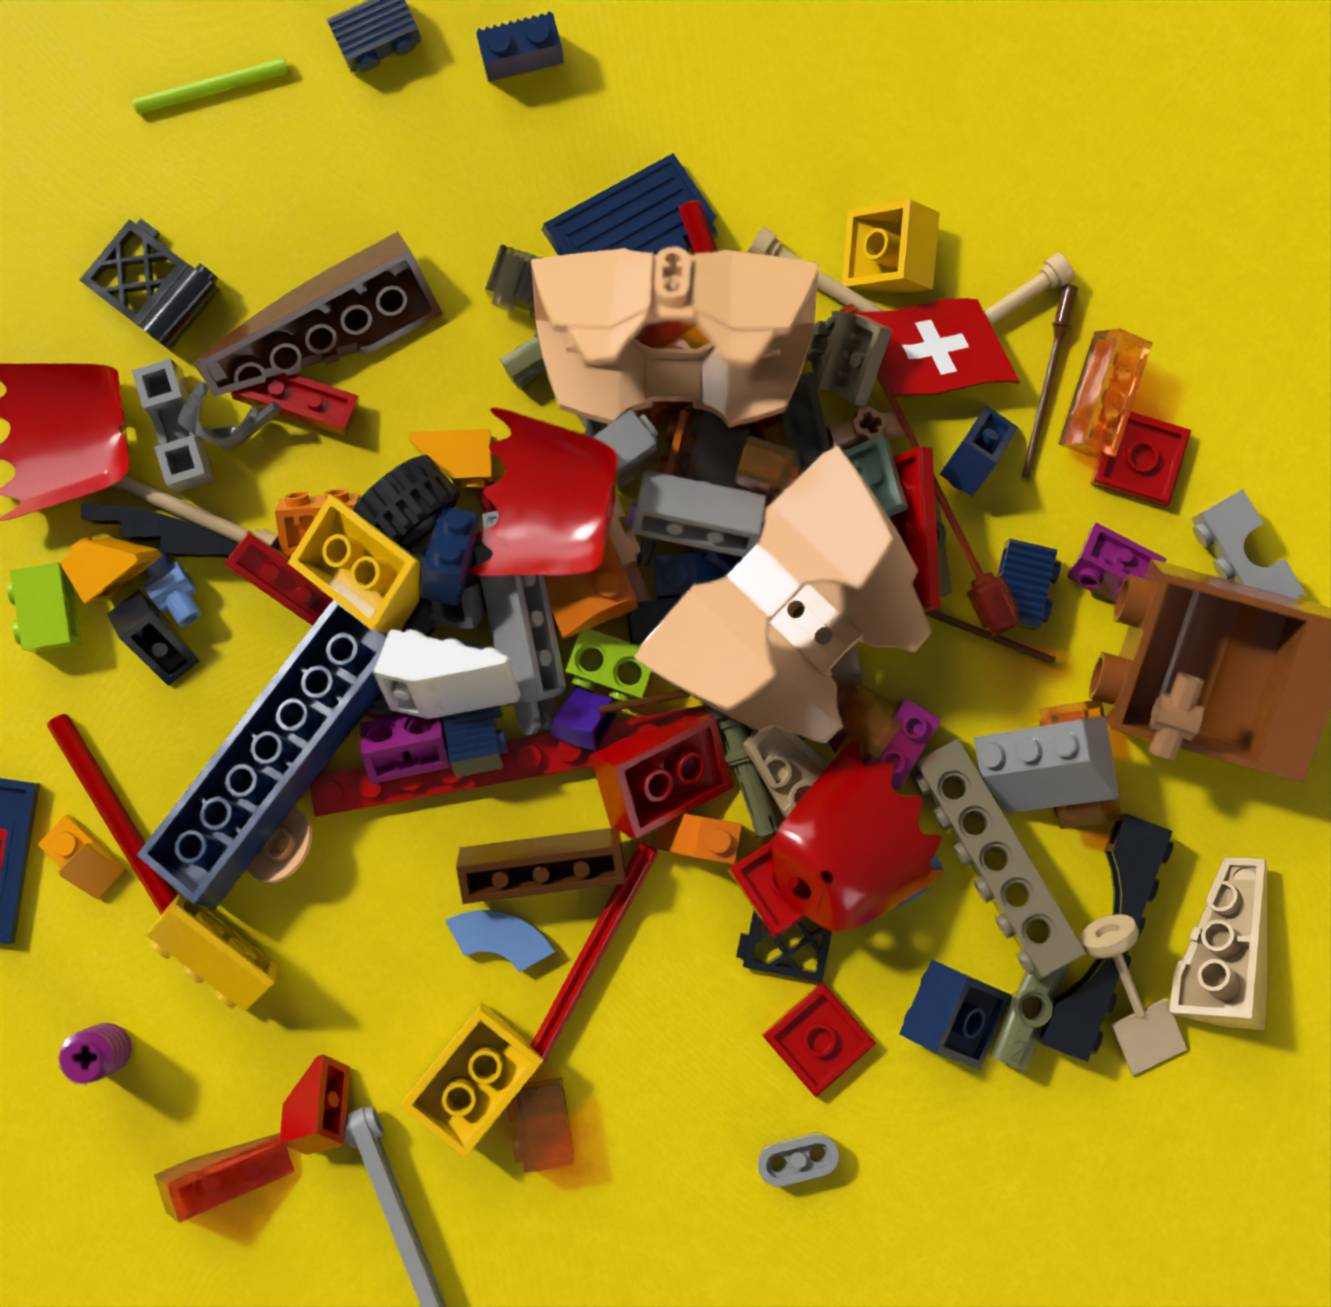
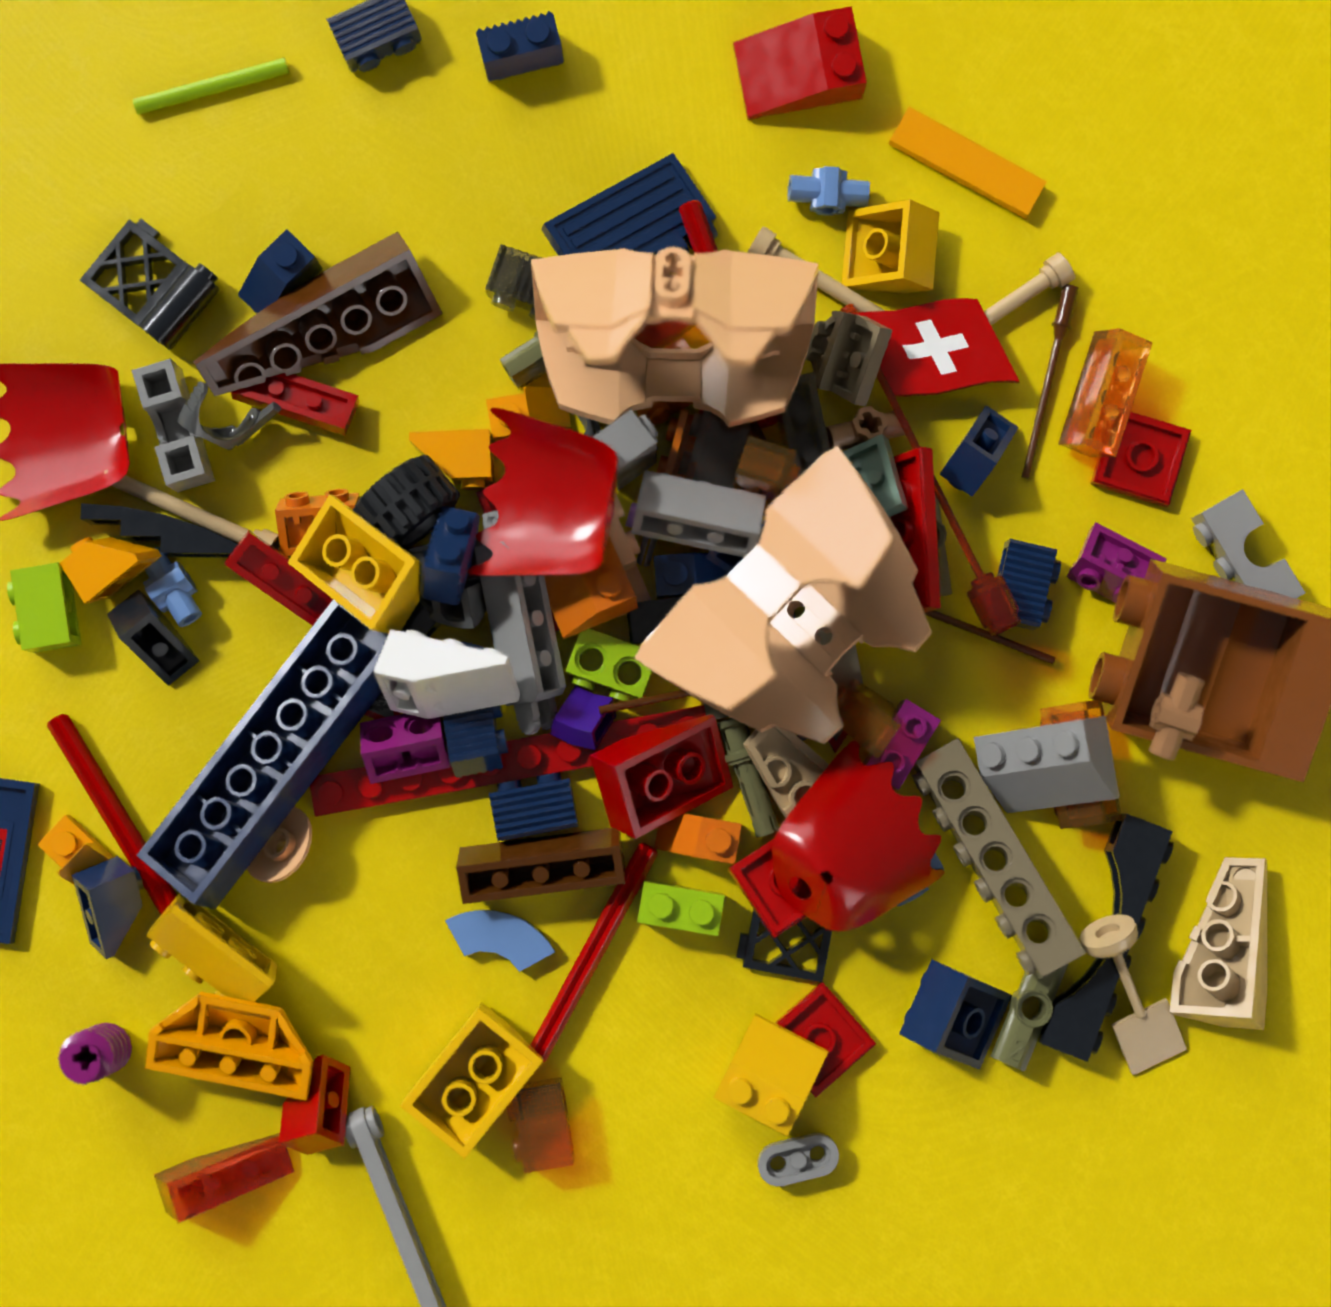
(108, 902): none -> dark blue slope
(232, 1045): none -> light orange wedge
(278, 272): none -> dark blue slope
(533, 808): none -> dark blue brick
(534, 402): none -> light orange slope
(681, 908): none -> lime brick
(771, 1074): none -> yellow slope
(801, 64): none -> red slope
(828, 191): none -> medium blue axle
(967, 162): none -> light orange tile

